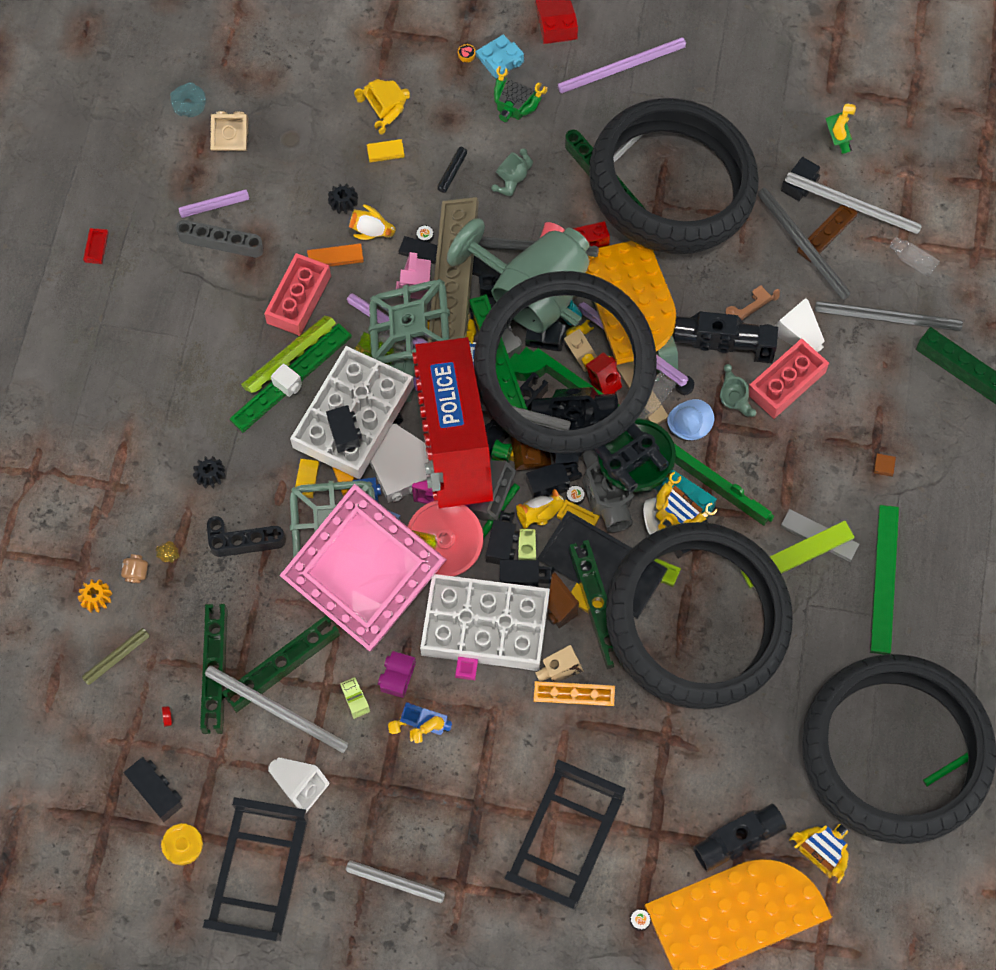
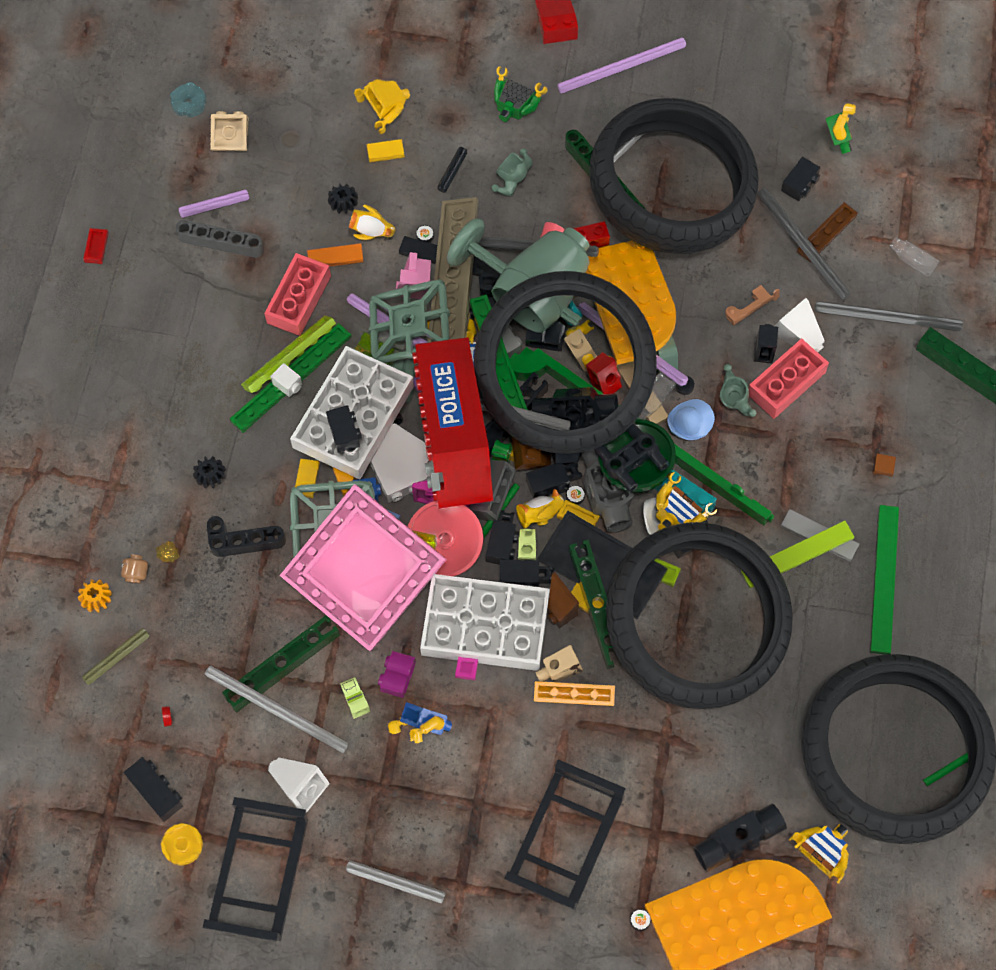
(213, 654): dark green piece -> none
(466, 53): tile -> none
(500, 53): medium azure plate -> none
(716, 332): black brick -> none
(853, 202): light grey axle -> none

